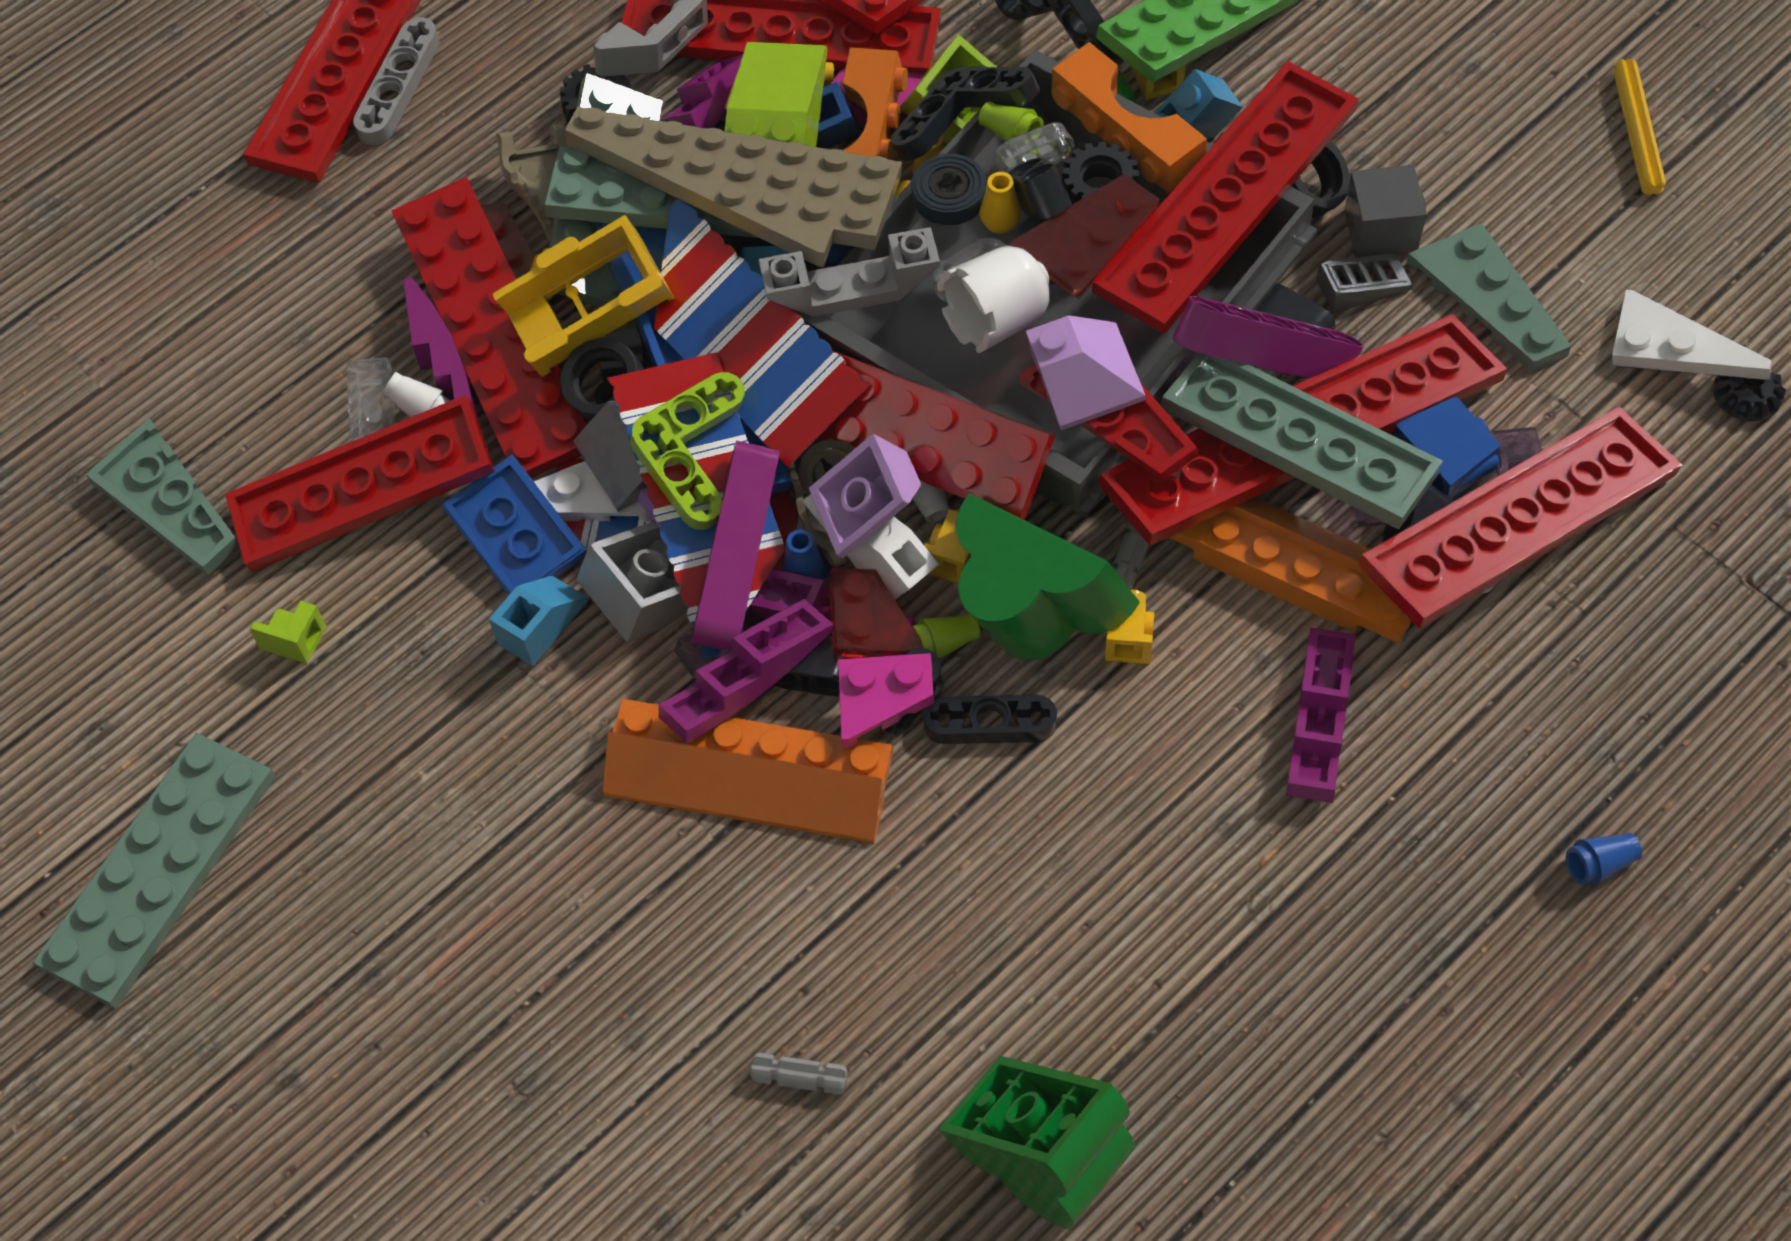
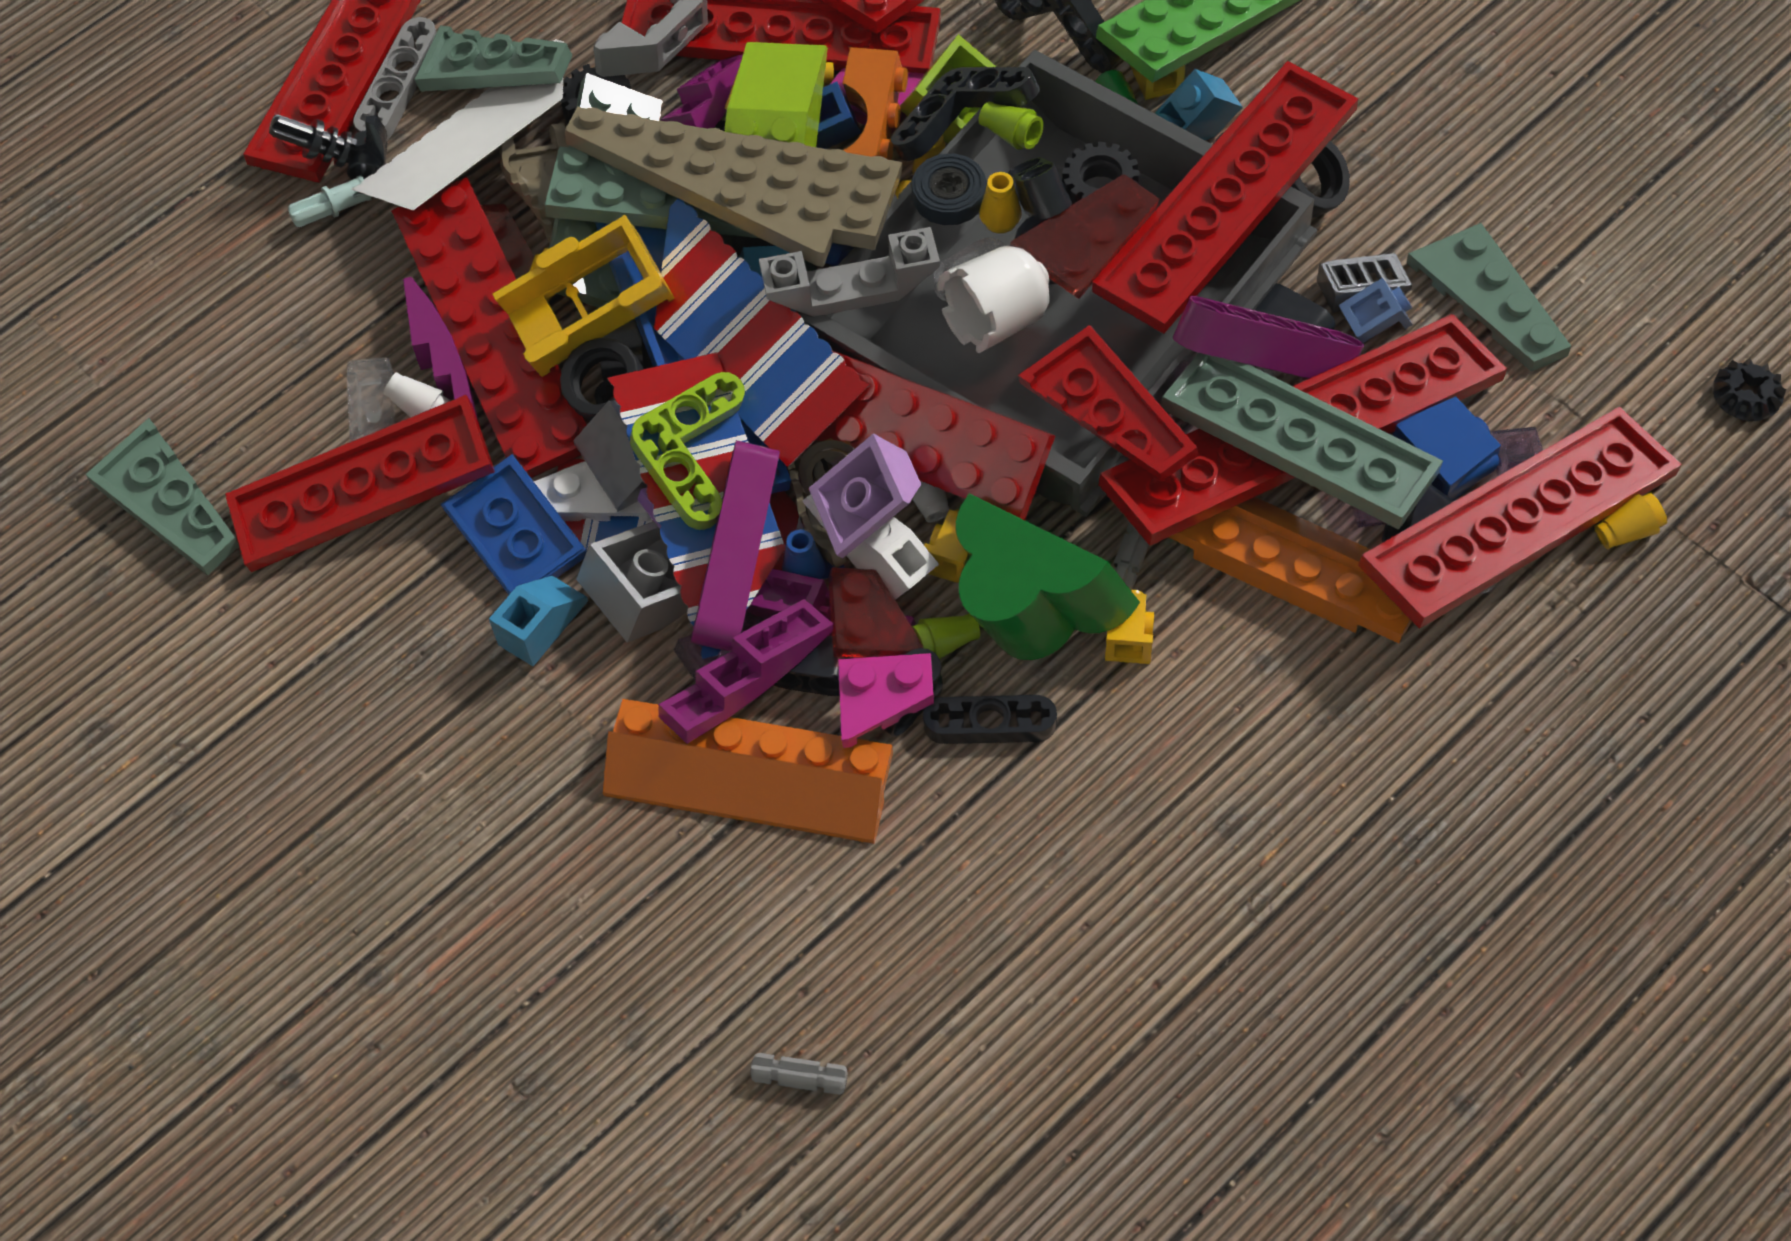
(154, 870): sand green plate -> none
(291, 633): lime panel -> none
(327, 202): none -> light aqua axle
(363, 151): none -> black piece
(459, 143): none -> white sticker
(485, 62): none -> sand green wing
(1043, 1135): green brick -> none
(1047, 142): clear beam -> none
(1084, 368): lavender slope -> none
(1162, 146): orange arch -> none
(1321, 715): magenta slope -> none
(1376, 310): none -> medium blue bracket
(1385, 211): dark grey head -> none
(1601, 857): blue cone -> none
(1633, 521): none -> yellow cone
(1639, 127): yellow axle -> none
(1665, 340): white wing -> none

